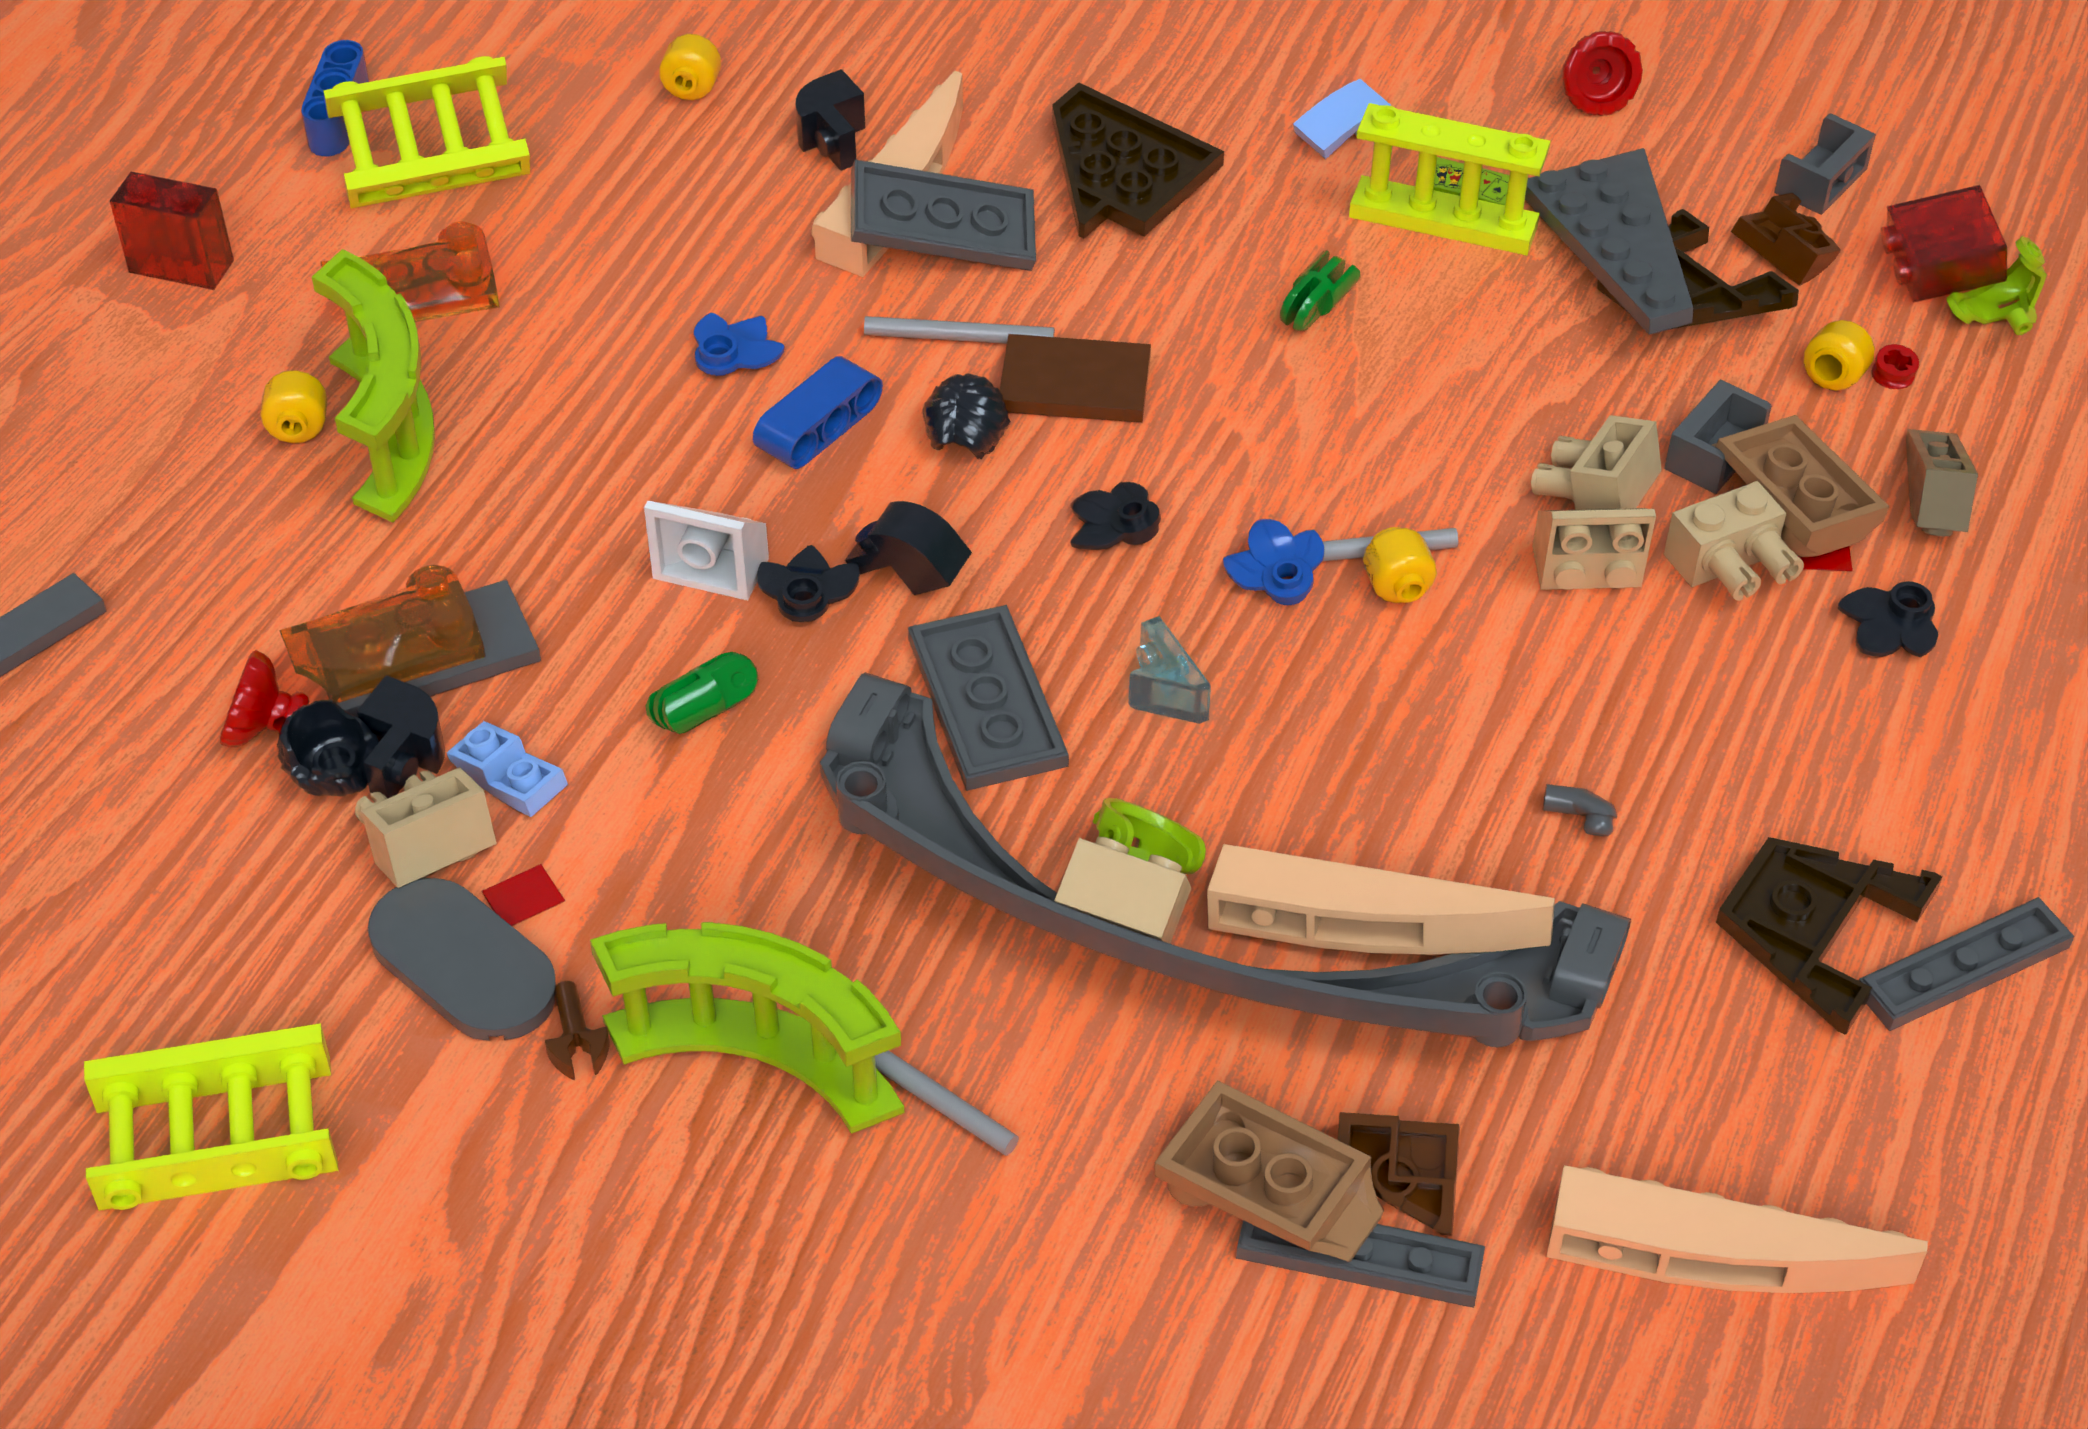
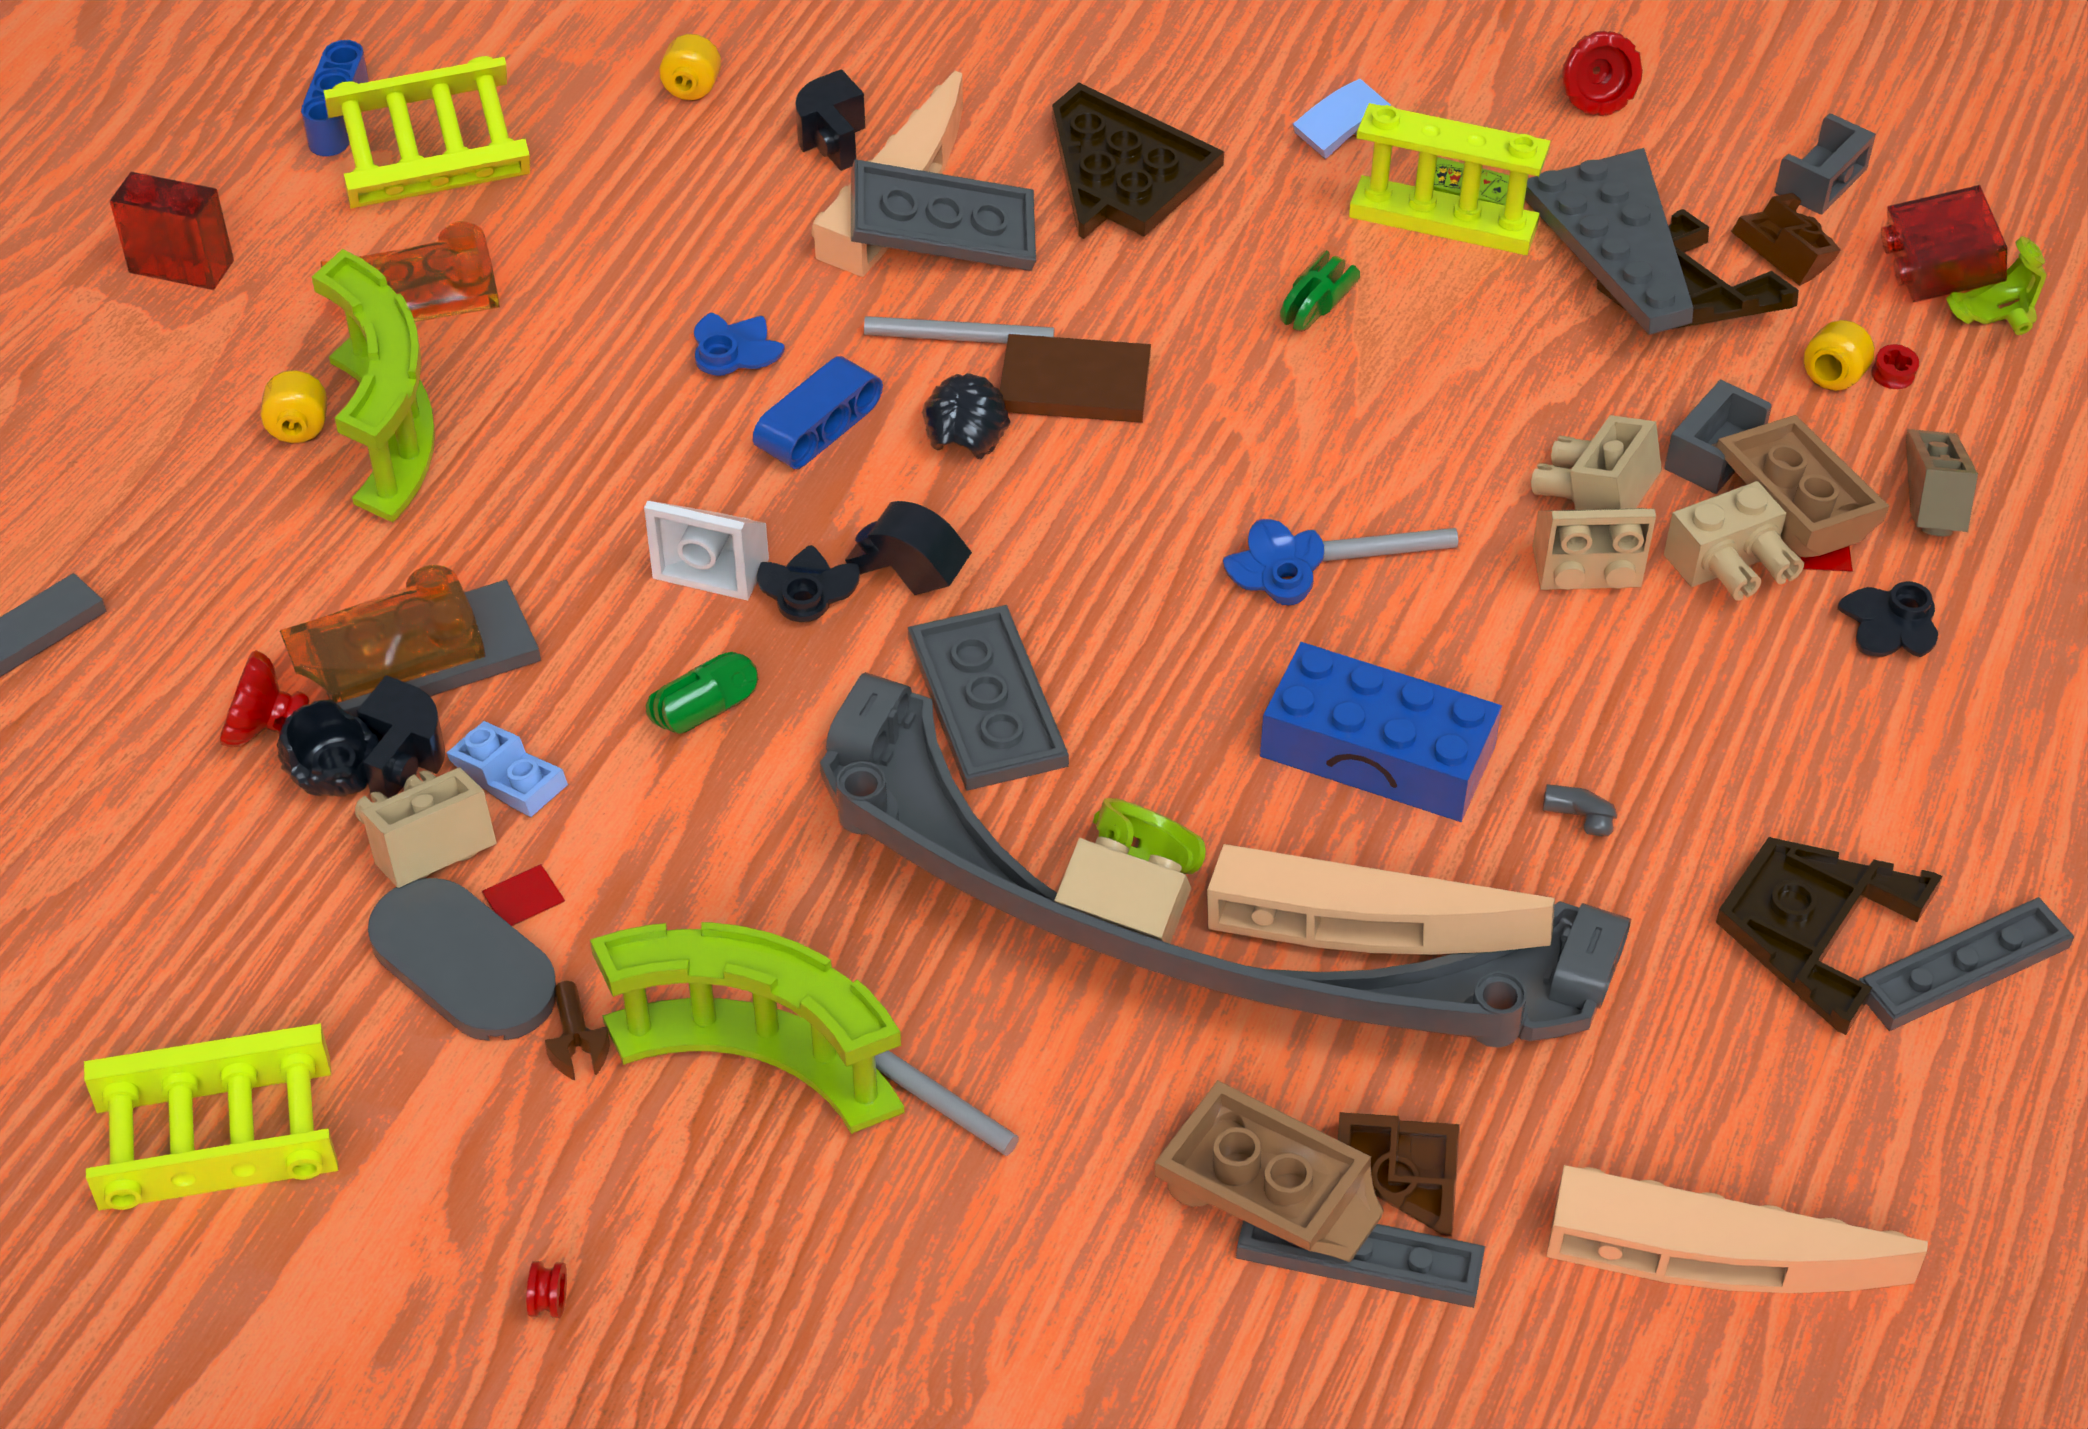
(546, 1289): none -> red bush
(1115, 517): black plate -> none
(1167, 677): clear light blue slope -> none
(1380, 731): none -> blue brick
(1399, 565): yellow head -> none

